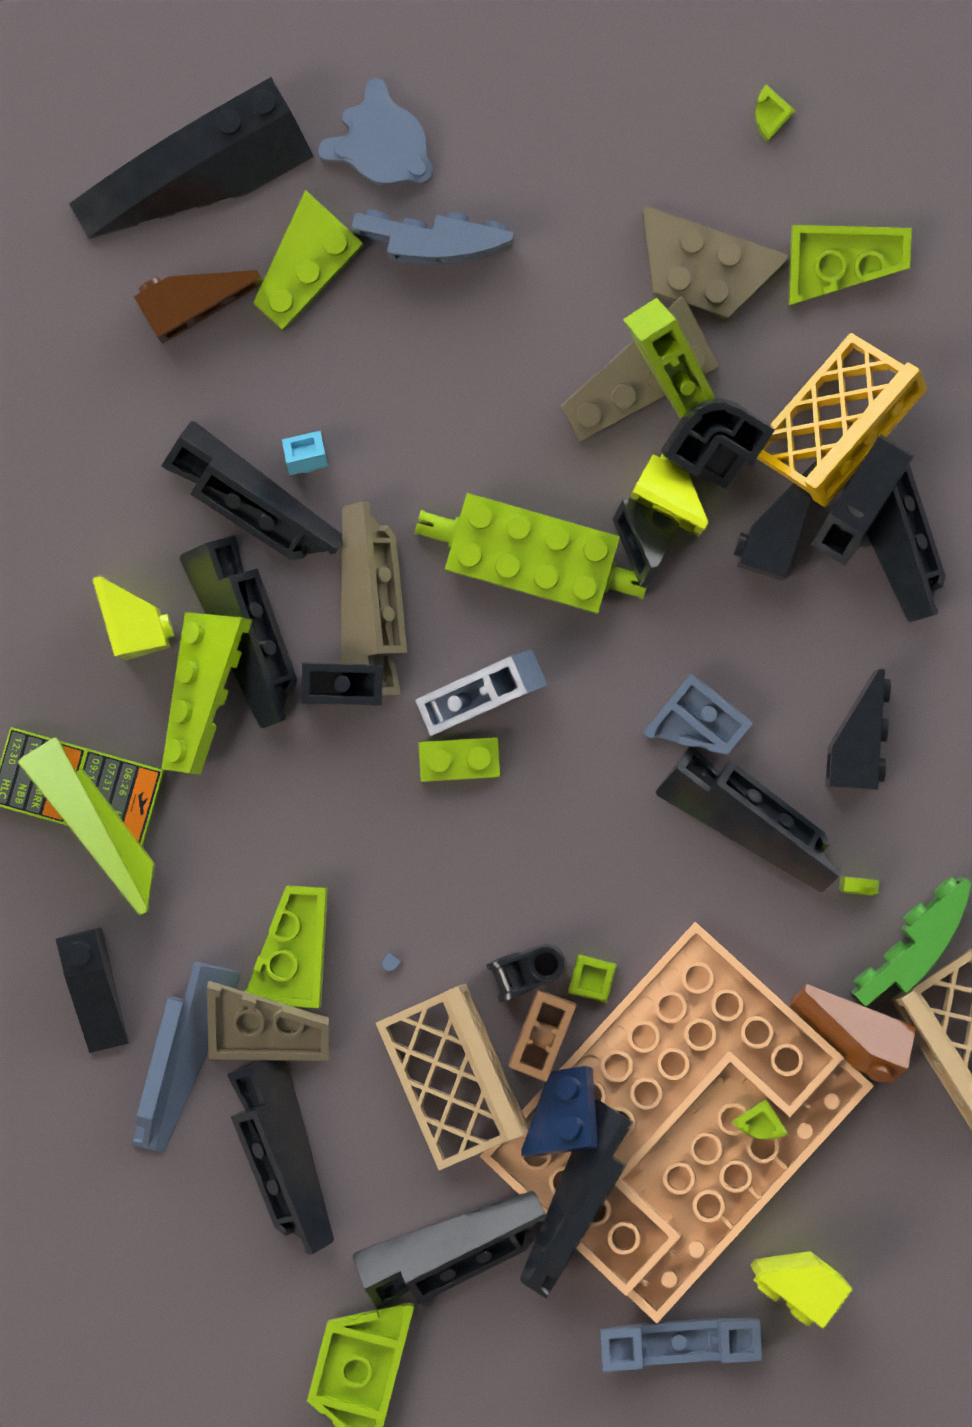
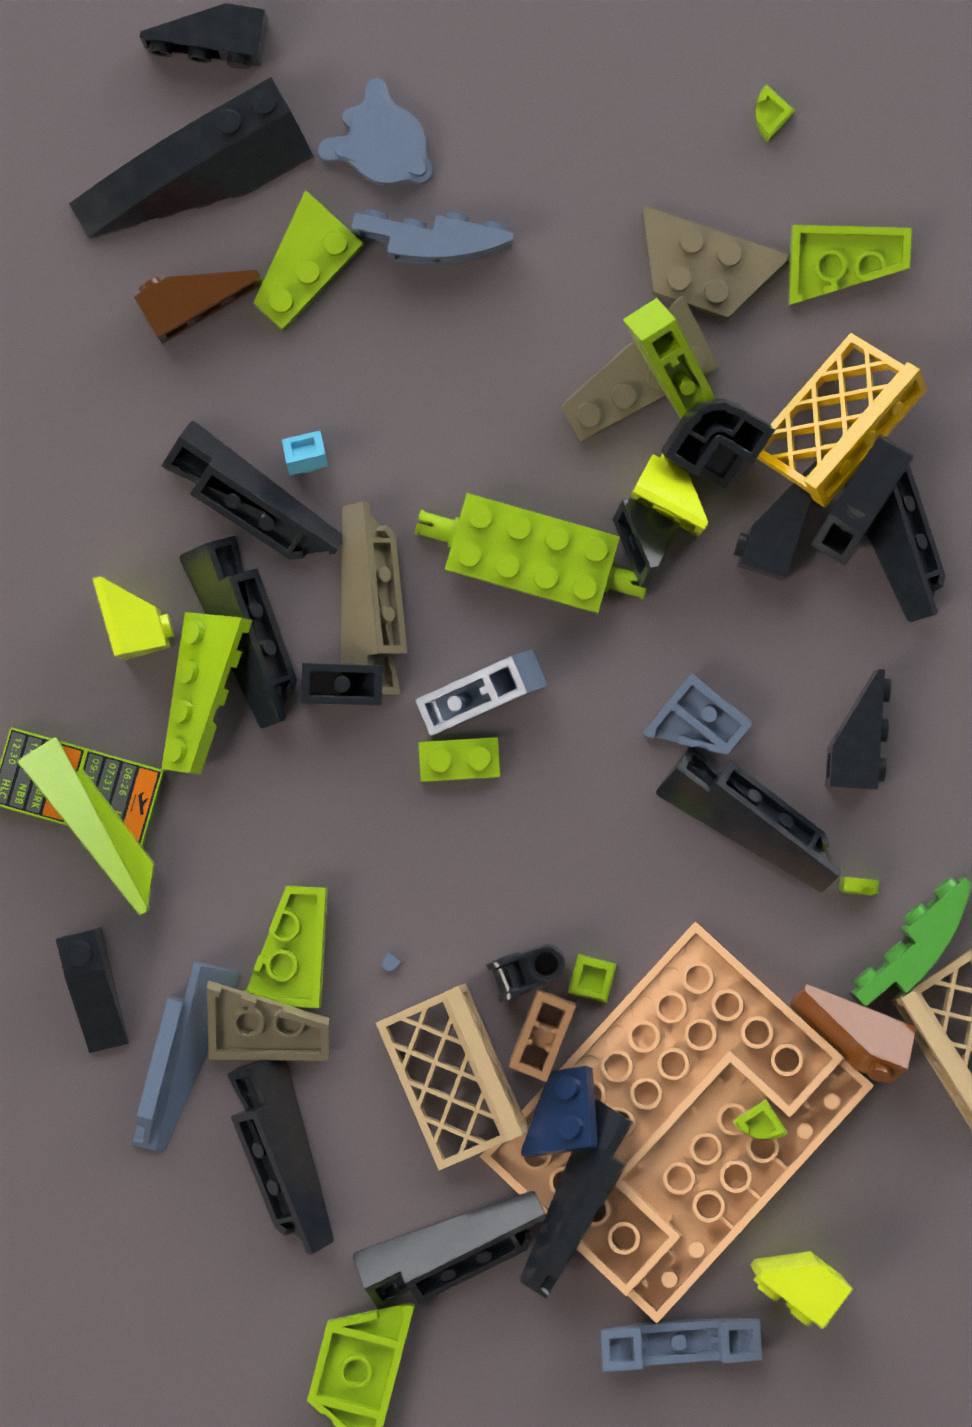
(219, 33): none -> black slope

